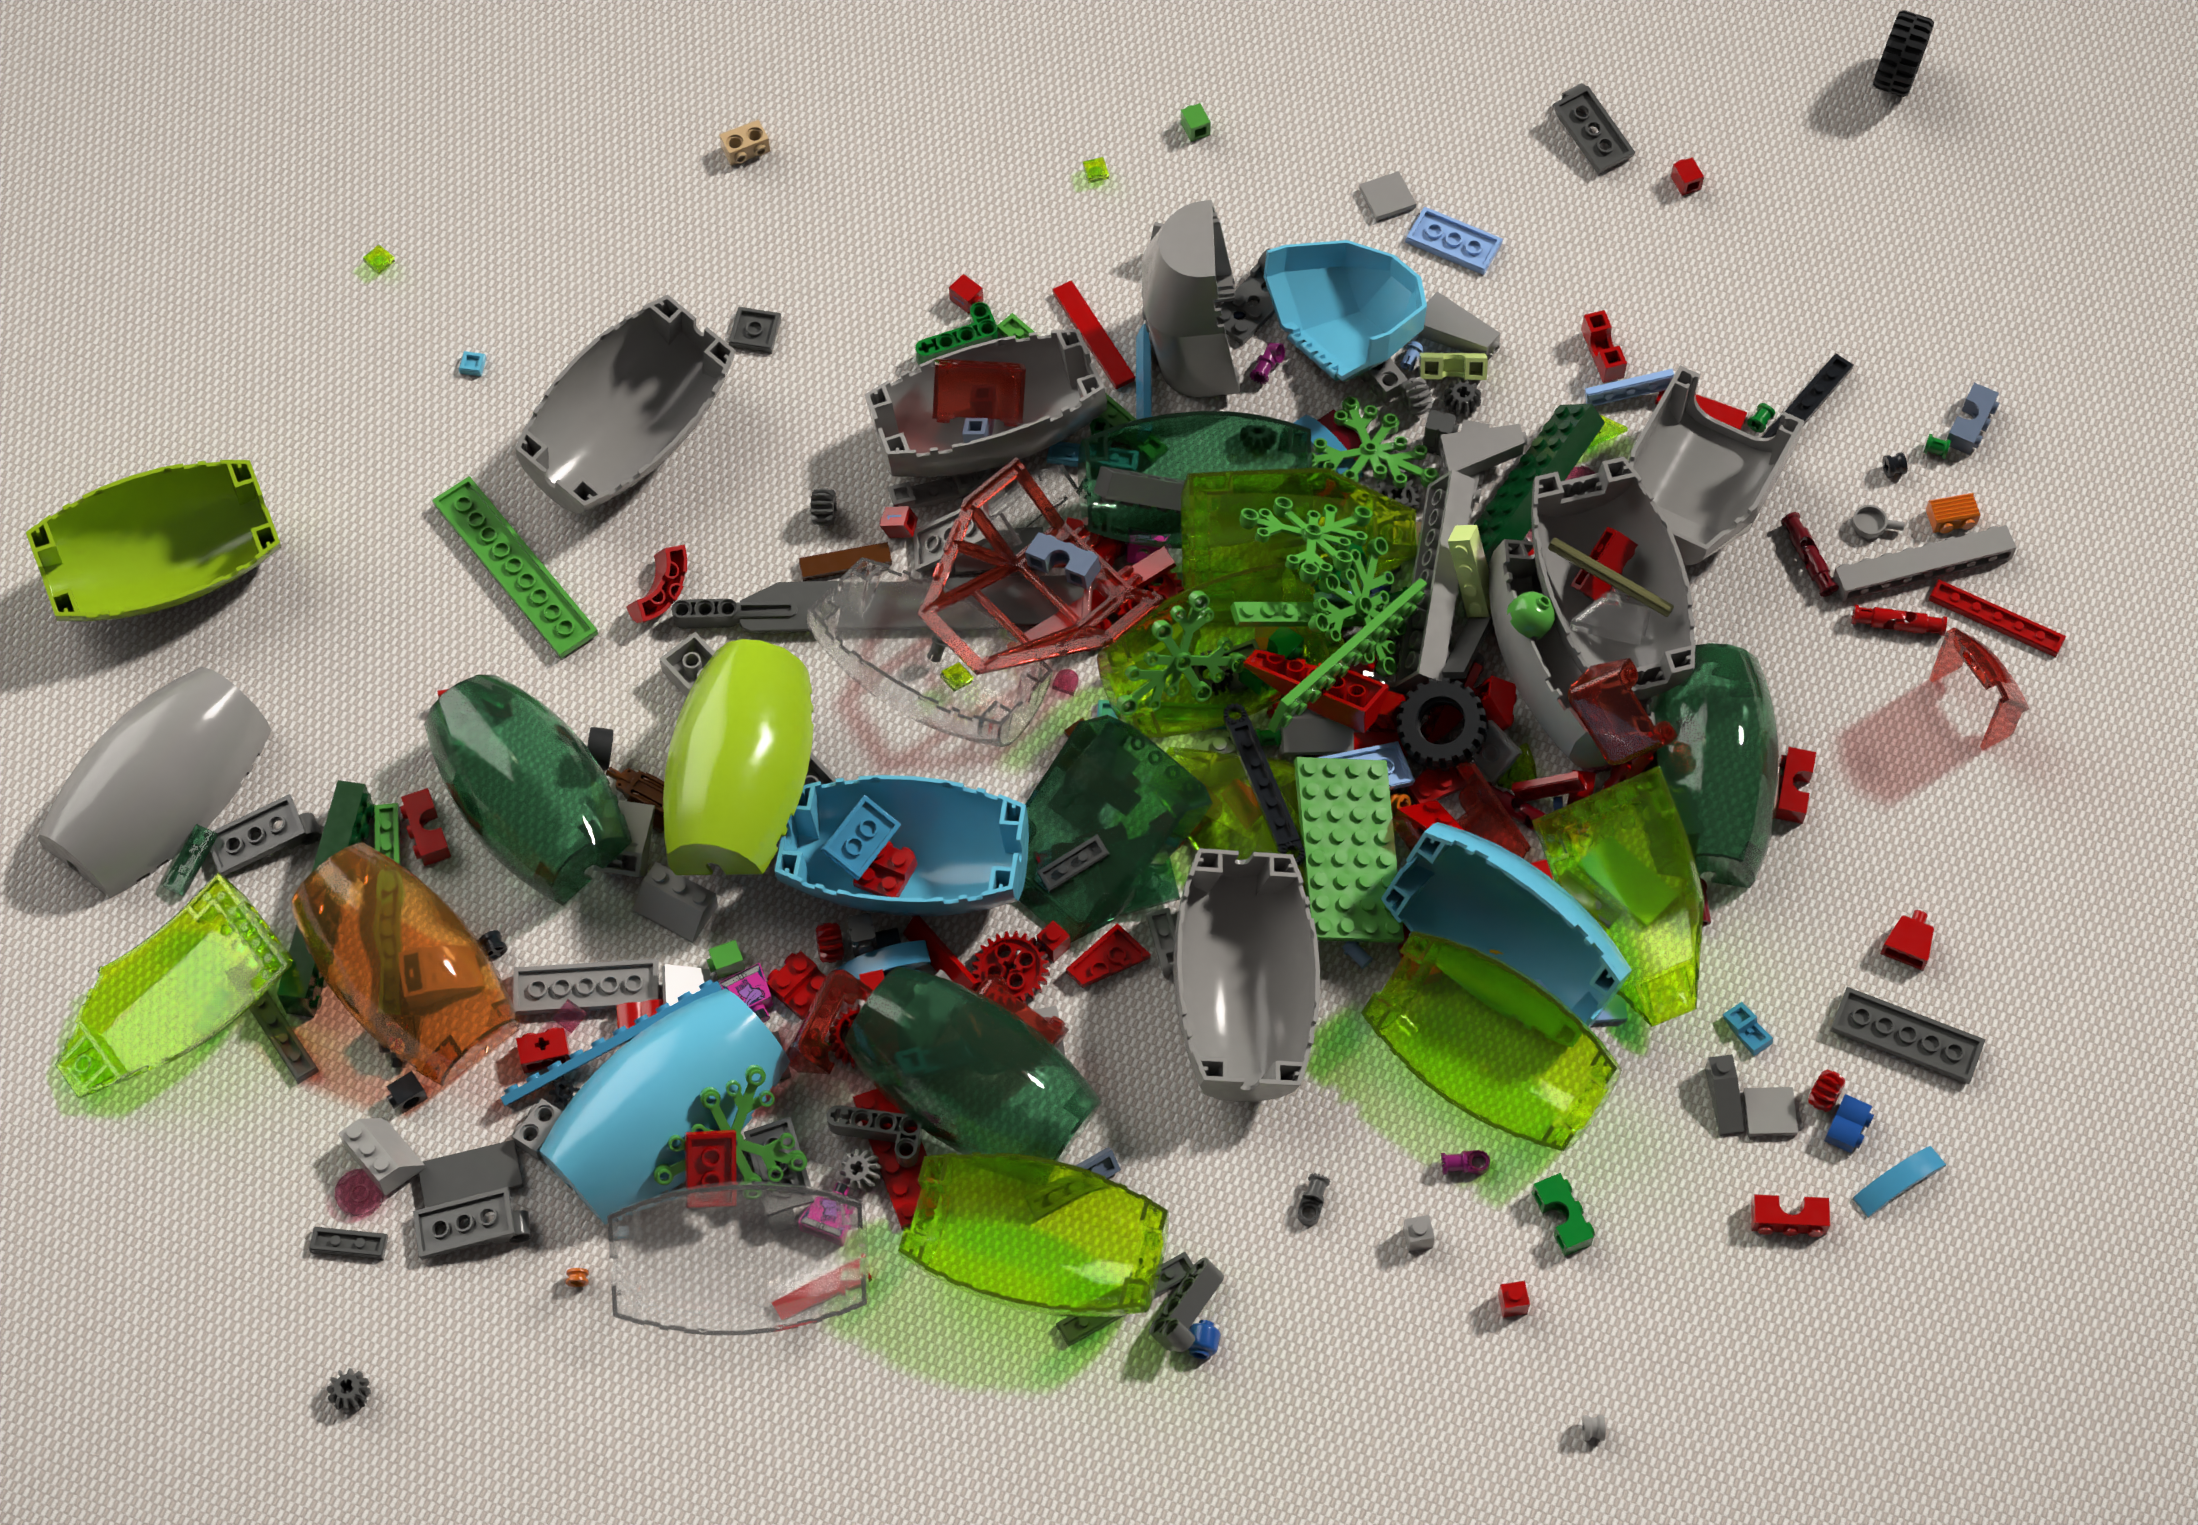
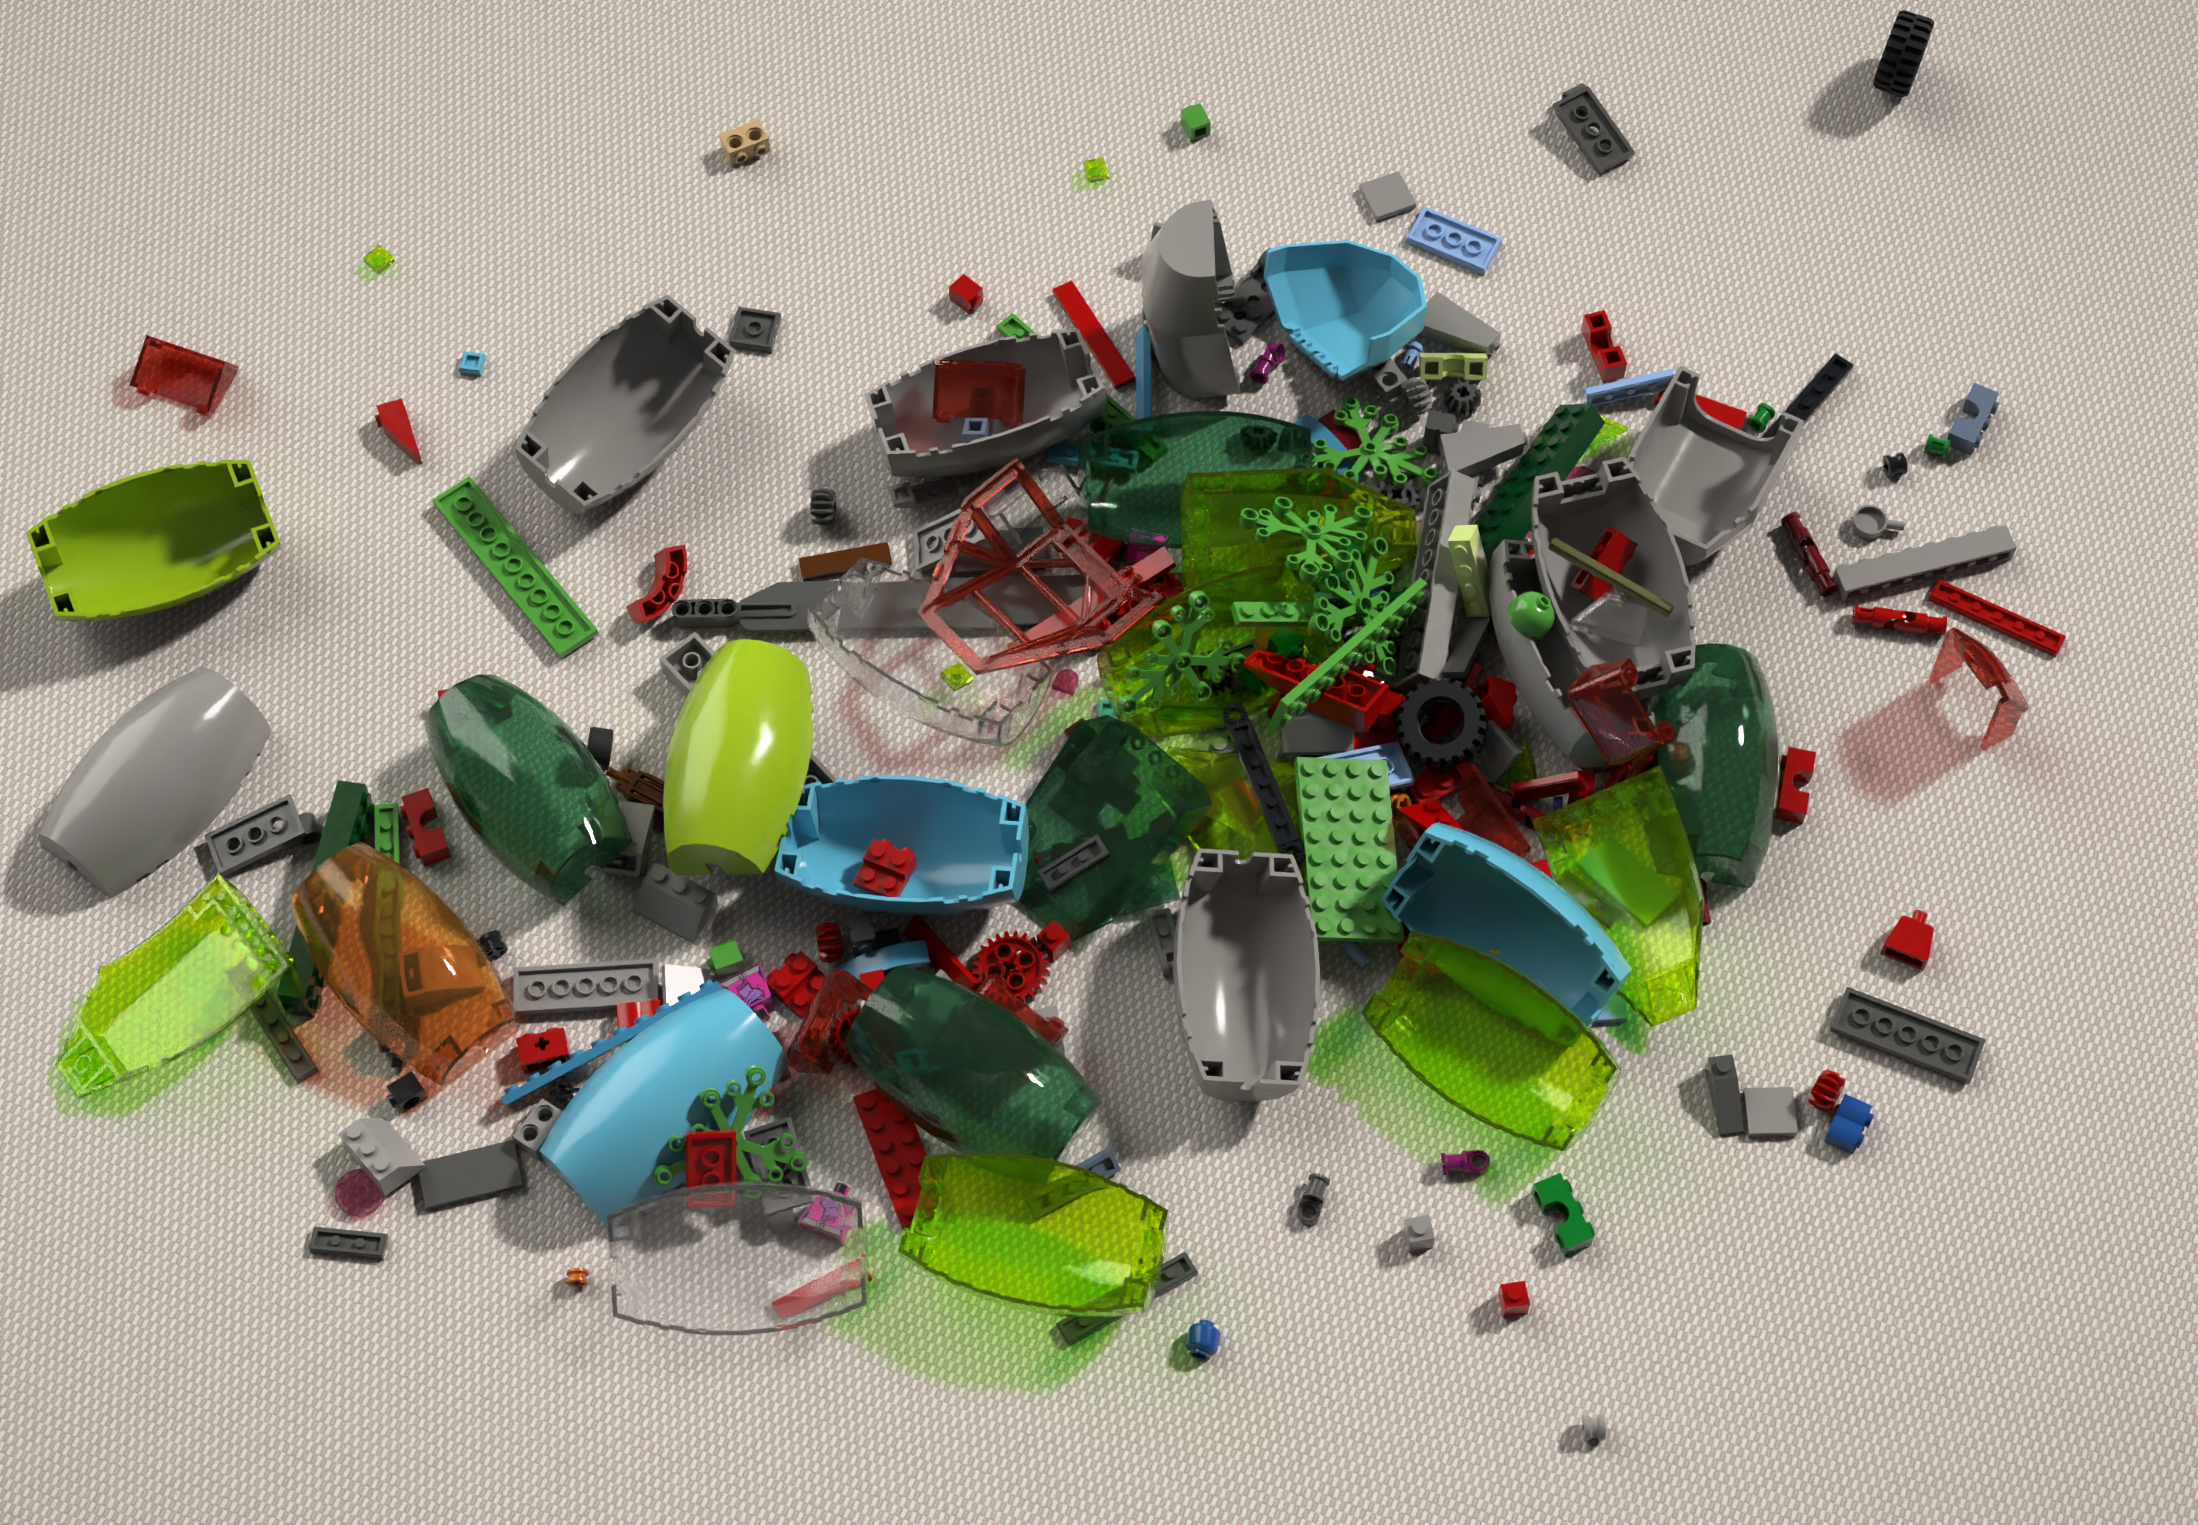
(182, 375): none -> clear red windscreen
(190, 860): clear green tile -> none
(348, 1399): dark grey gear -> none
(397, 427): none -> red slope
(505, 1226): dark grey hinge -> none
(569, 1016): clear pink tile -> none
(860, 837): dark azure tile -> none
(865, 1161): light grey gear -> none
(873, 1129): dark grey beam -> none
(898, 522): red brick -> none
(937, 649): dark grey pin -> none
(975, 332): green beam -> none
(1048, 551): sand blue arch -> none
(1106, 957): red wing -> none
(1140, 489): dark grey brick -> none
(1184, 1306): dark grey beam -> none
(1268, 738): green bush -> none
(1687, 176): red brick -> none
(1745, 1027): dark azure slope -> none
(1770, 1218): red arch -> none
(1898, 1179): dark azure slope -> none
(1953, 513): orange brick -> none

